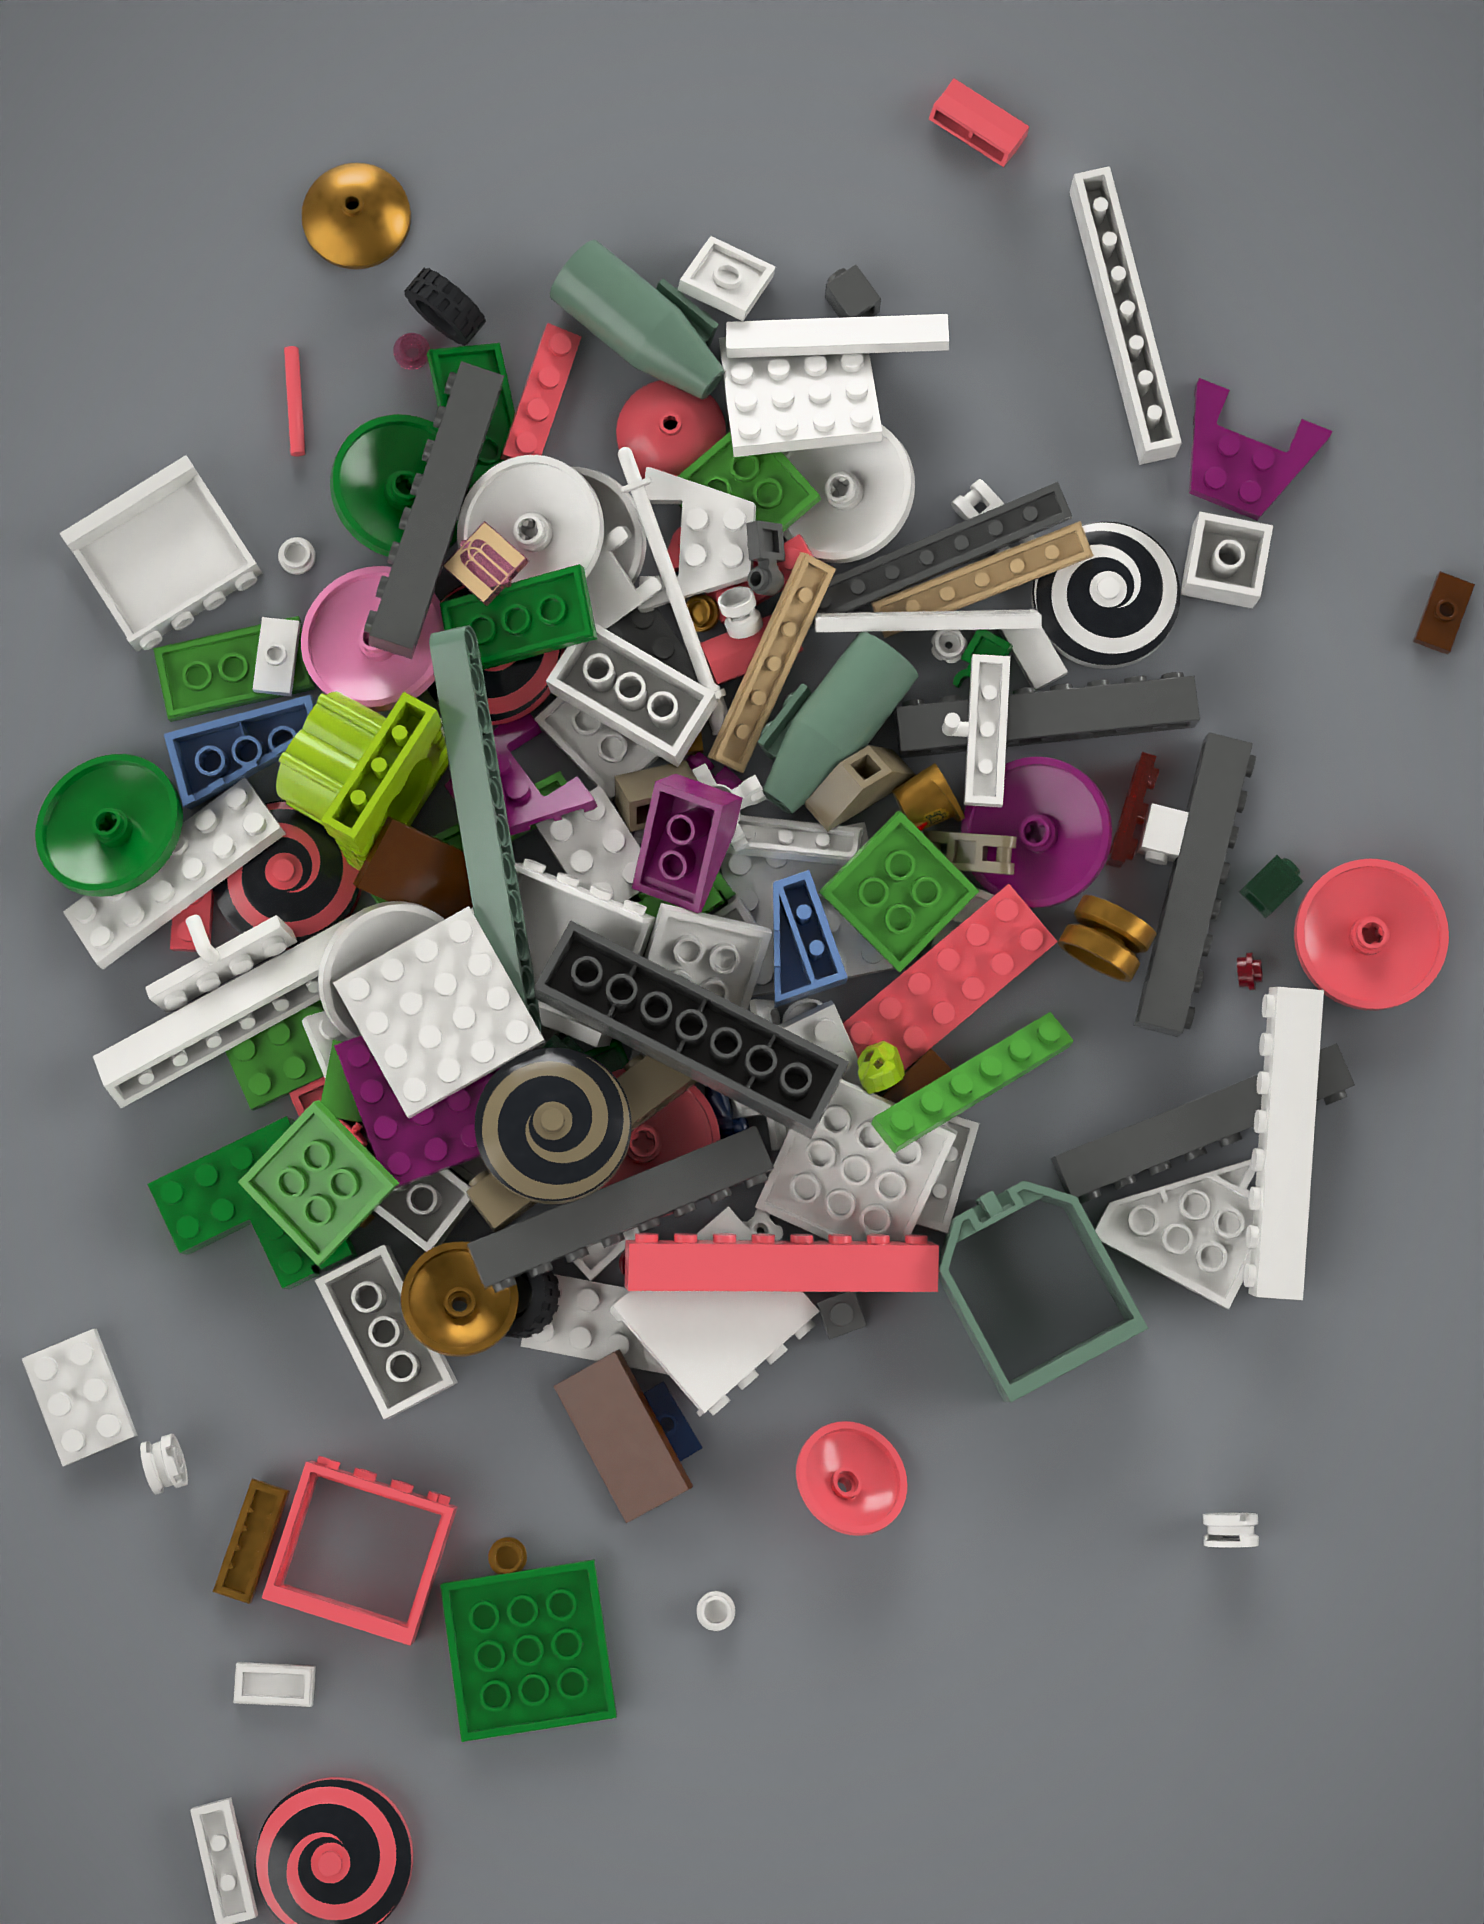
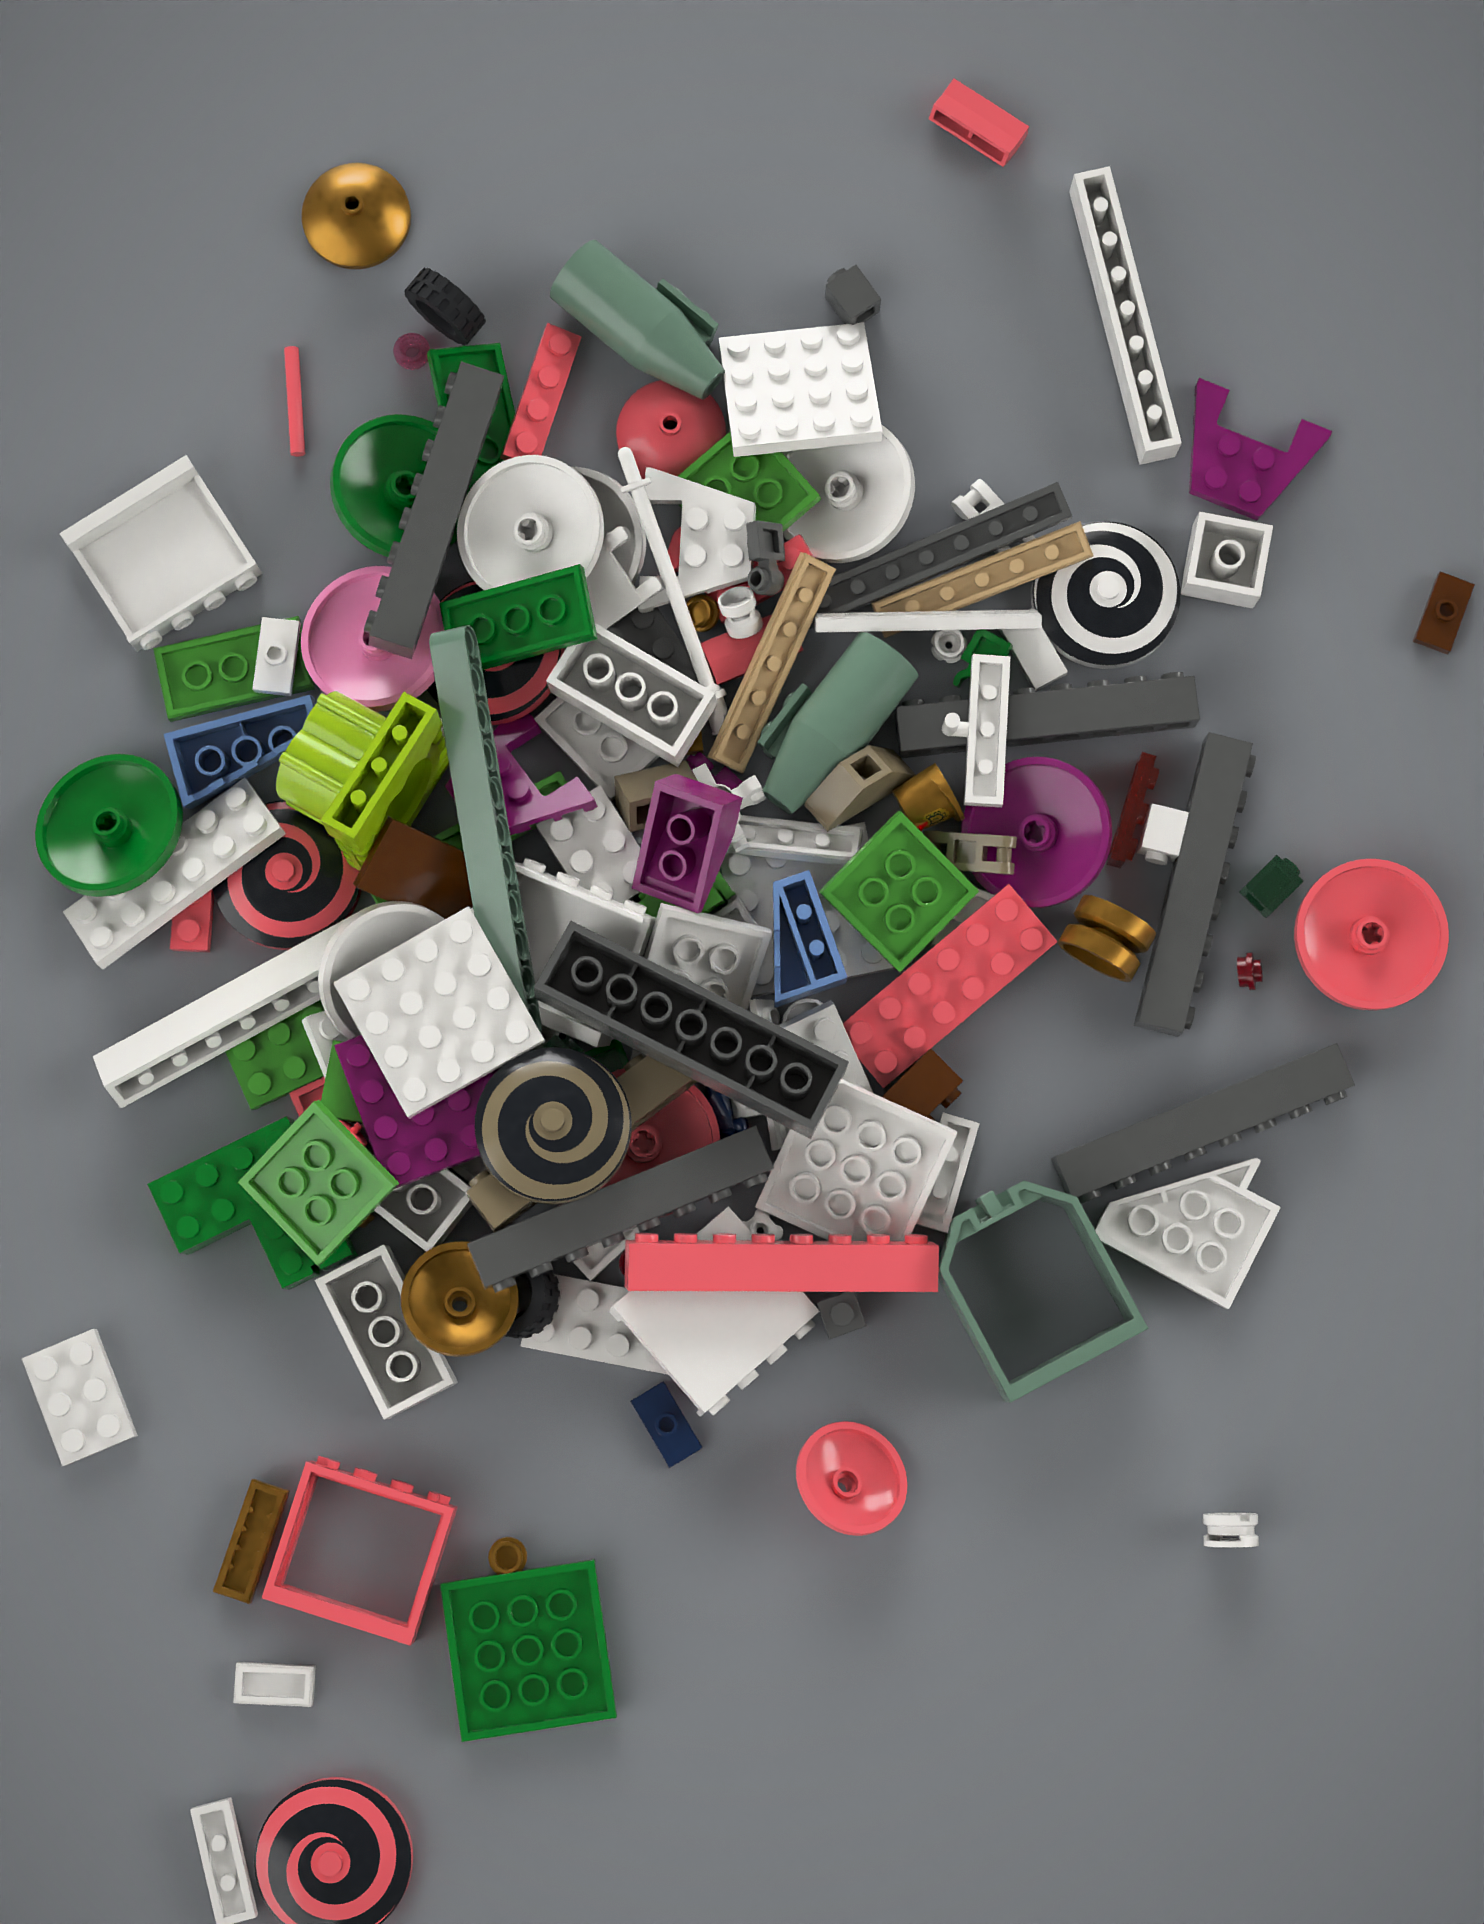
(164, 1464): white wheel -> none
(219, 963): white plate -> none
(297, 555): white plate -> none
(485, 563): piece -> none
(623, 1436): reddish brown tile -> none
(715, 1610): white plate -> none
(726, 278): white plate -> none
(837, 336): white tile -> none
(880, 1067): lime rock -> none
(971, 1082): bright green plate -> none
(1284, 1143): white brick -> none

